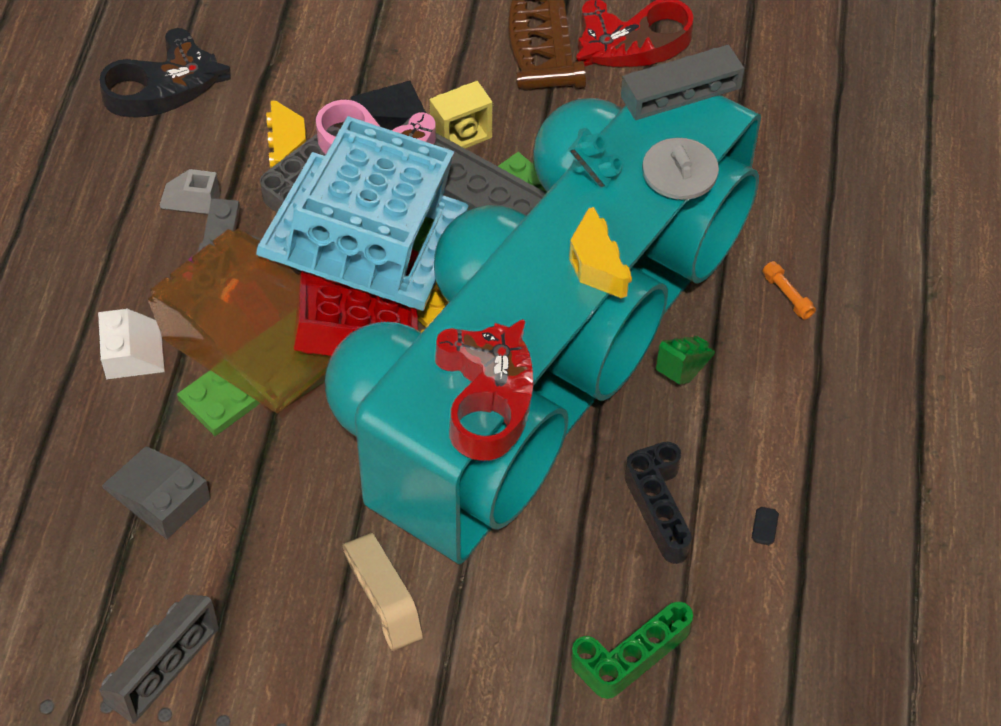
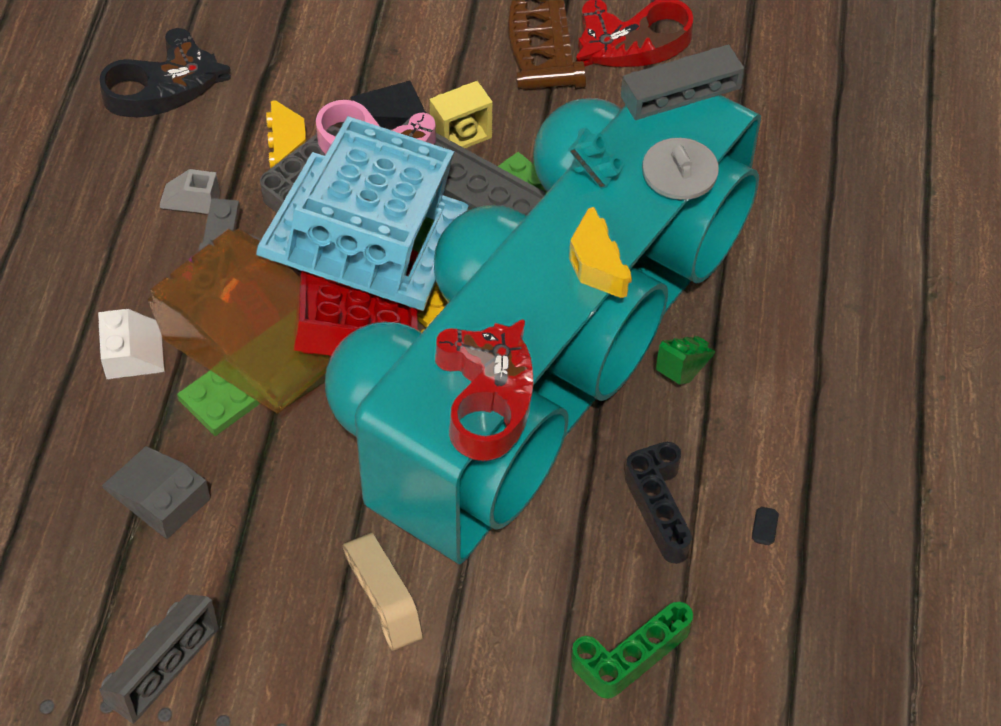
(802, 306): orange bar -> none

